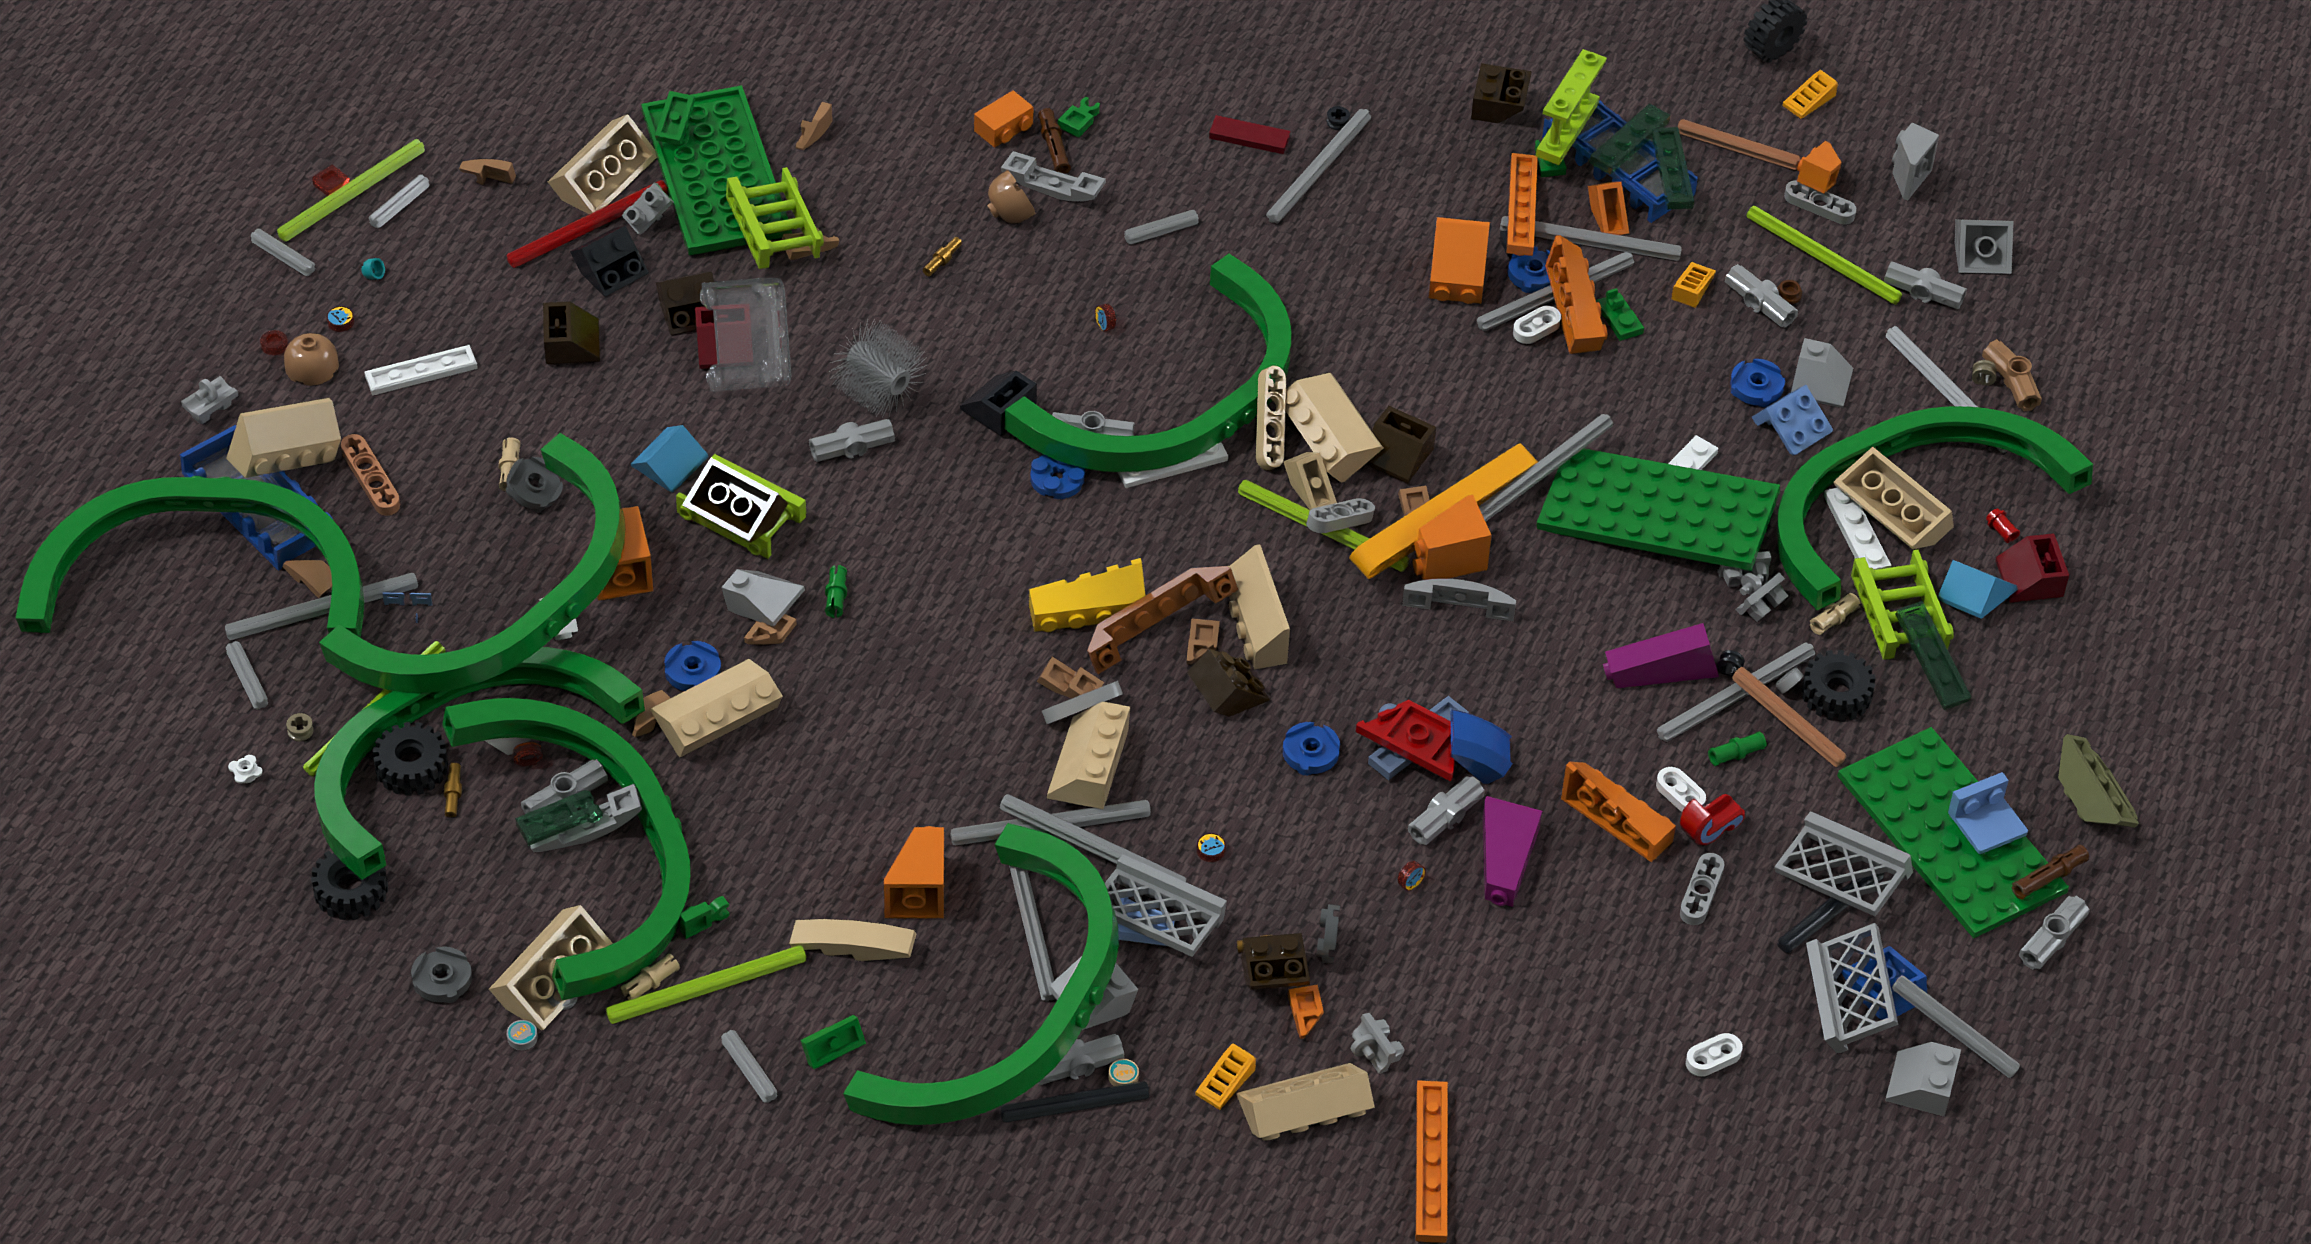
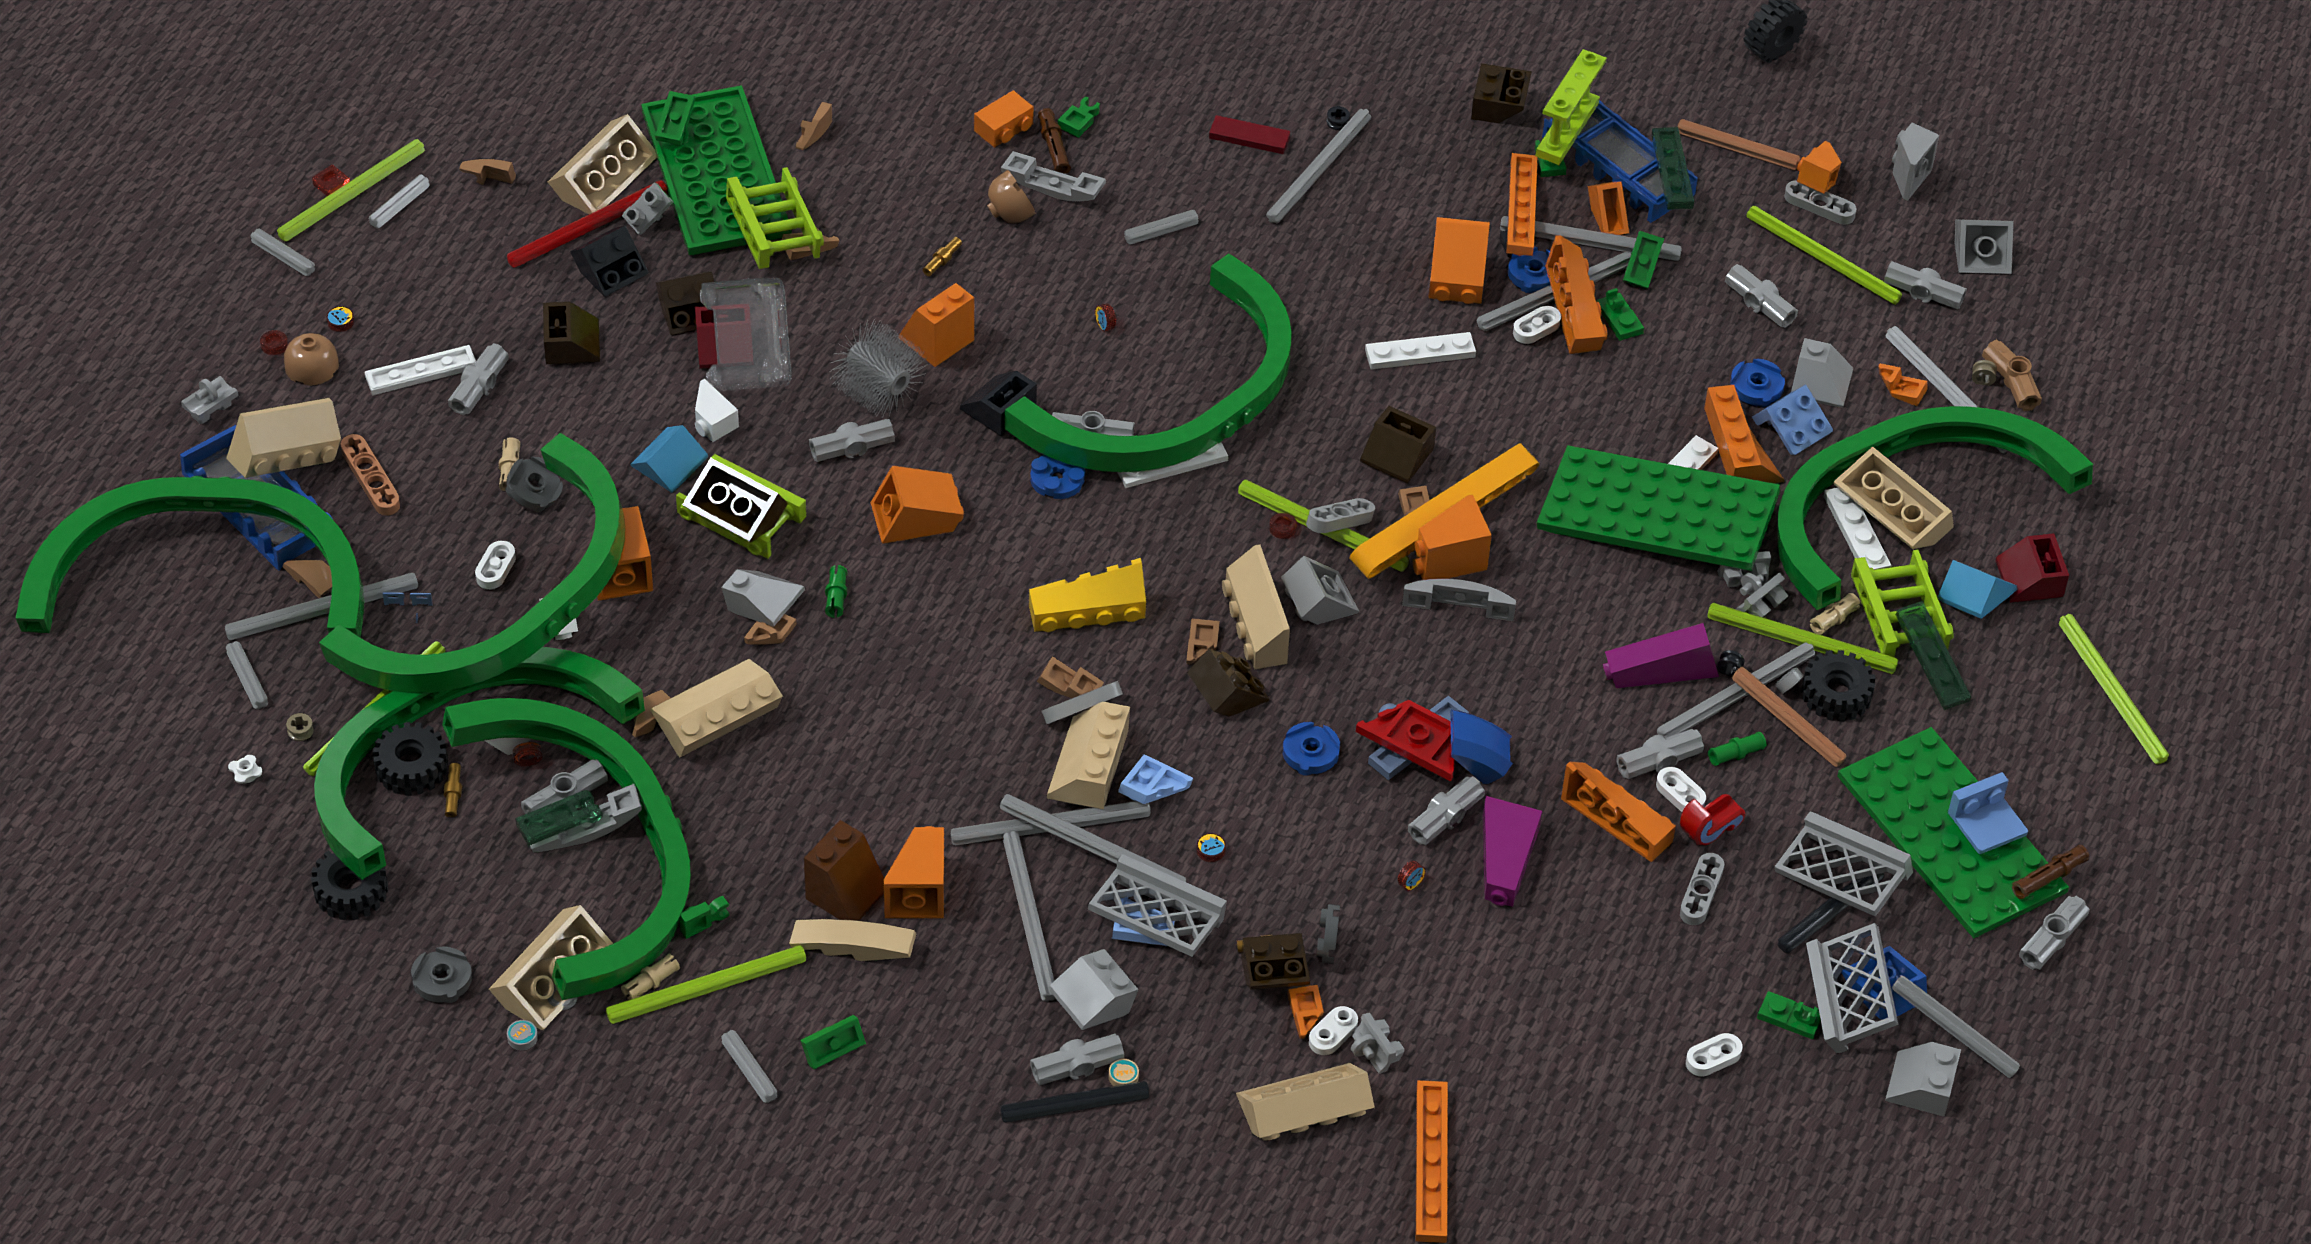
(371, 265): teal hinge -> none
(478, 379): none -> light grey piece
(493, 566): none -> white plate
(698, 653): blue plate -> none
(714, 413): none -> white slope
(843, 874): none -> reddish brown slope
(916, 504): none -> orange slope
(942, 325): none -> orange slope
(1027, 1066): green arch -> none
(1109, 634): dark orange slope -> none
(1152, 781): none -> light blue wing
(1235, 1060): light orange slope -> none
(1275, 419): tan beam -> none
(1283, 526): none -> clear red tile
(1310, 479): tan slope -> none
(1318, 592): none -> light grey slope
(1331, 425): tan slope -> none
(1334, 1028): none -> white plate
(1420, 350): none -> white plate
(1545, 466): light grey axle -> none
(1629, 139): clear green plate -> none
(1643, 260): none -> green plate
(1660, 753): none -> light grey piece
(1691, 289): light orange slope -> none
(1735, 441): none -> orange wedge
(1790, 291): reddish brown plate -> none
(1790, 1015): none -> green plate
(1798, 636): none -> lime axle
(1822, 84): light orange slope -> none
(1902, 387): none -> orange slope
(1998, 520): red pin -> none
(2093, 786): olive wedge -> none
(2113, 689): none -> lime axle

